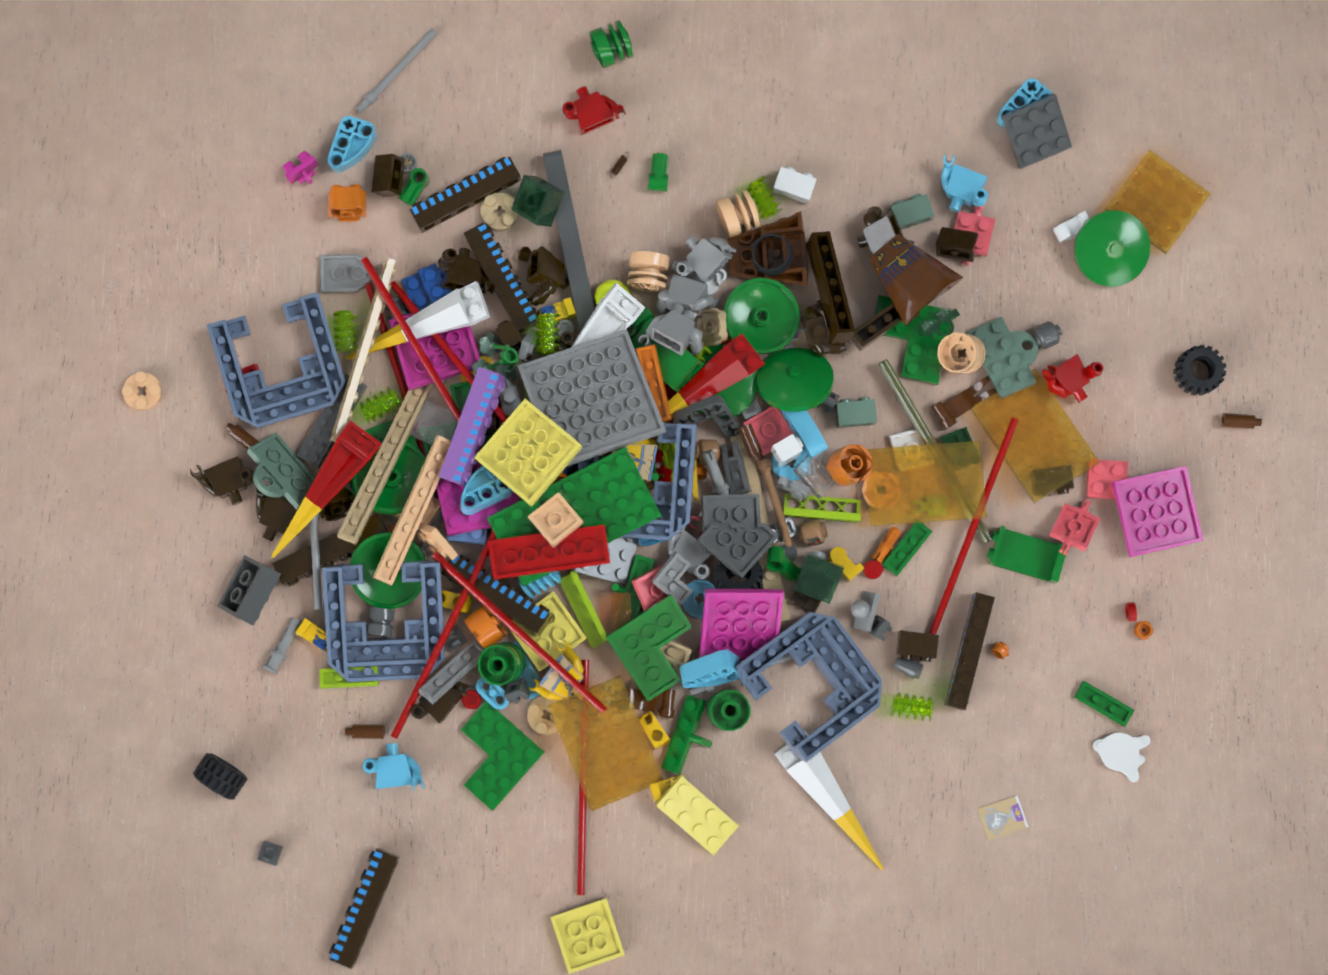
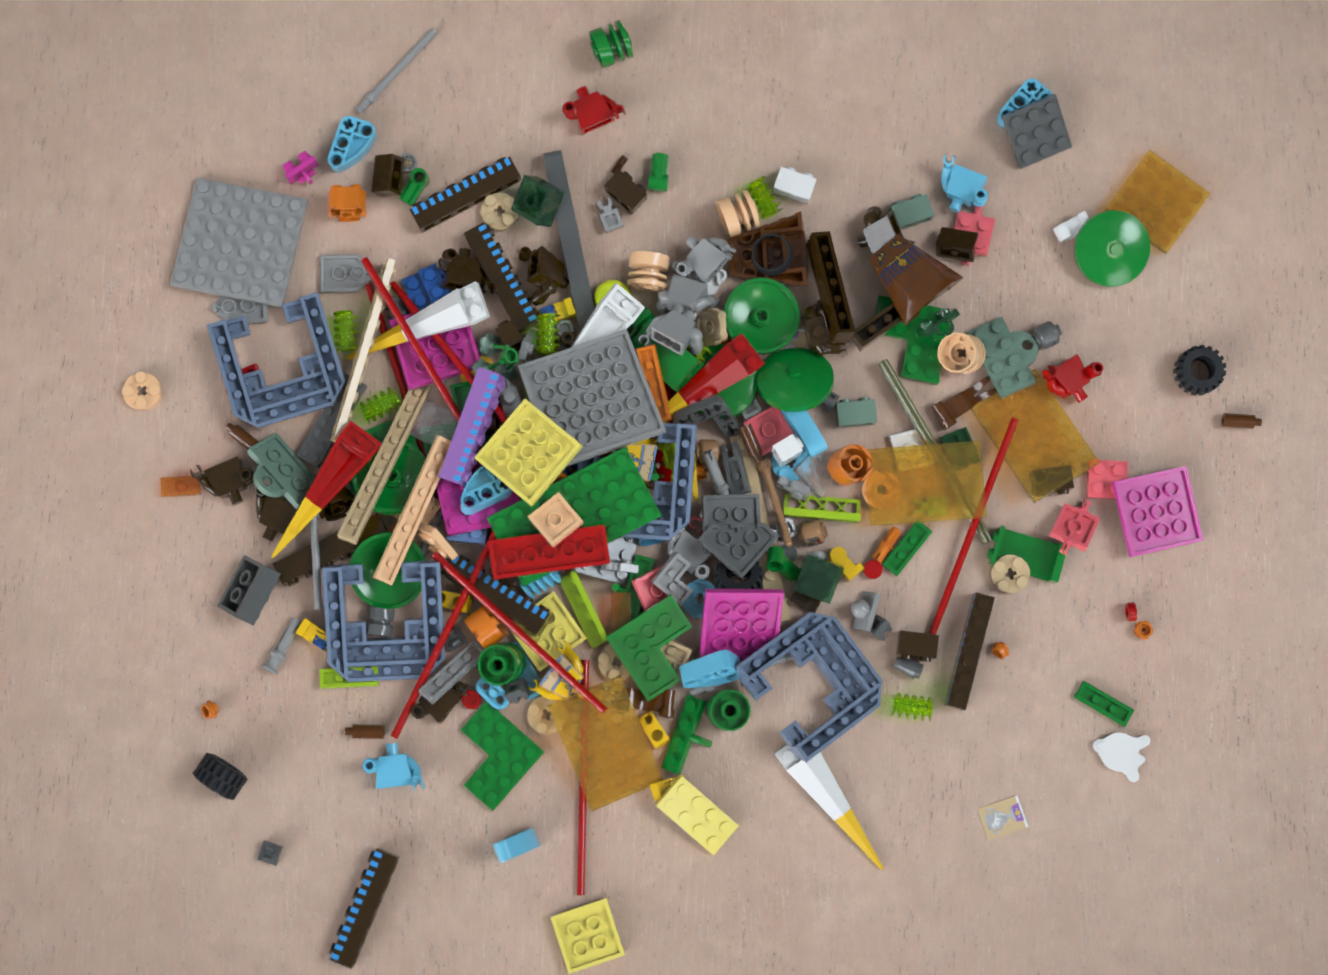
(180, 486): none -> clear orange plate
(210, 709): none -> orange plate
(233, 308): none -> light grey tile
(239, 242): none -> light grey plate
(516, 845): none -> medium azure beam
(605, 664): none -> tan plate
(610, 218): none -> light grey plate
(623, 566): none -> light grey plate
(626, 191): none -> dark brown brick
(1001, 567): none -> tan plate

